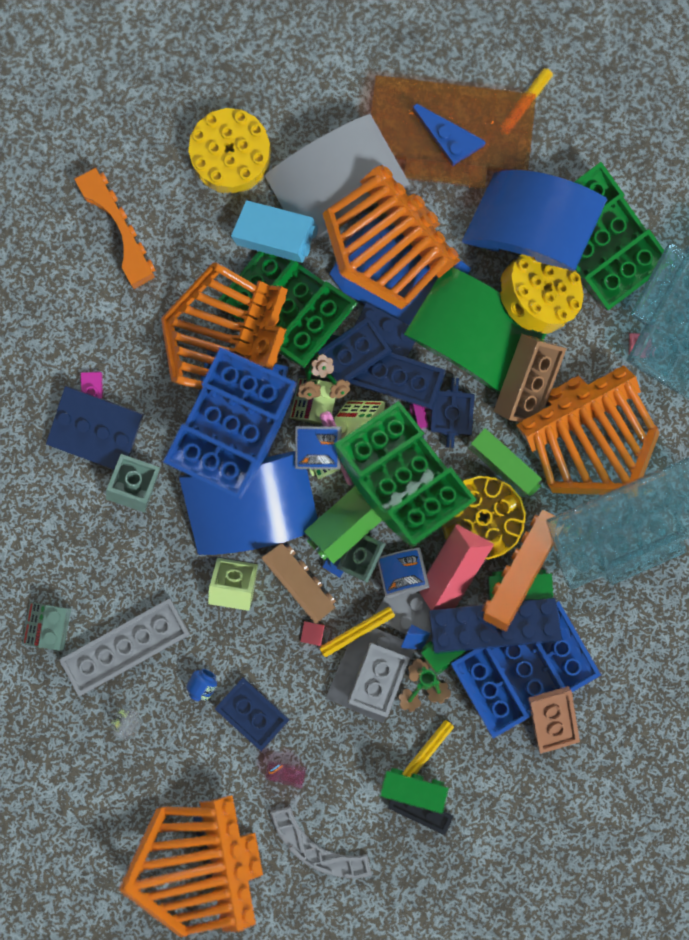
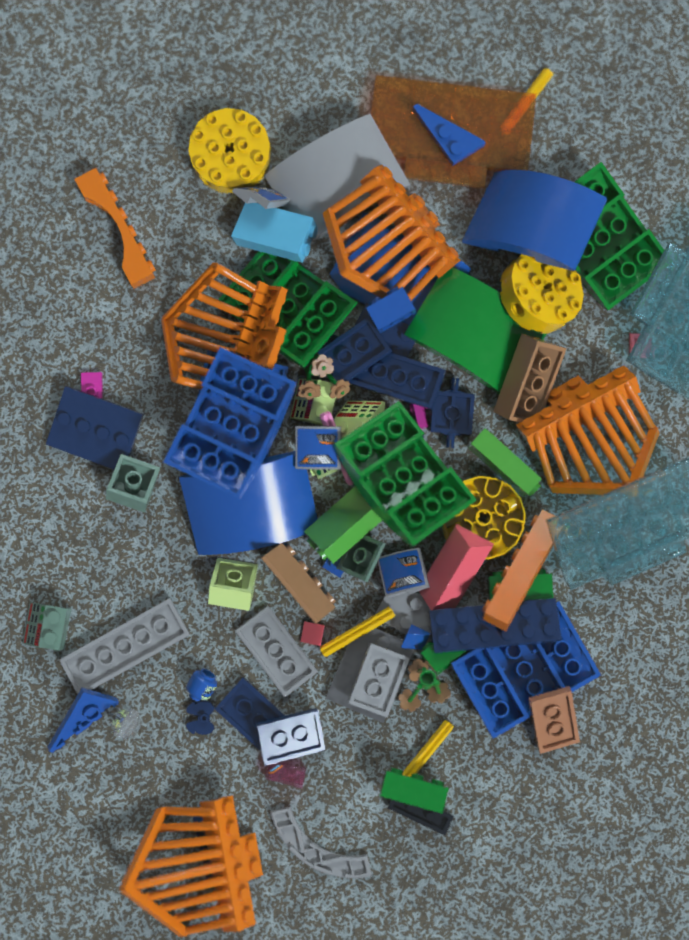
(83, 711): none -> blue wing
(203, 724): none -> dark blue piece
(264, 196): none -> light grey slope
(276, 651): none -> light grey tile
(290, 736): none -> plate
(390, 309): none -> blue slope

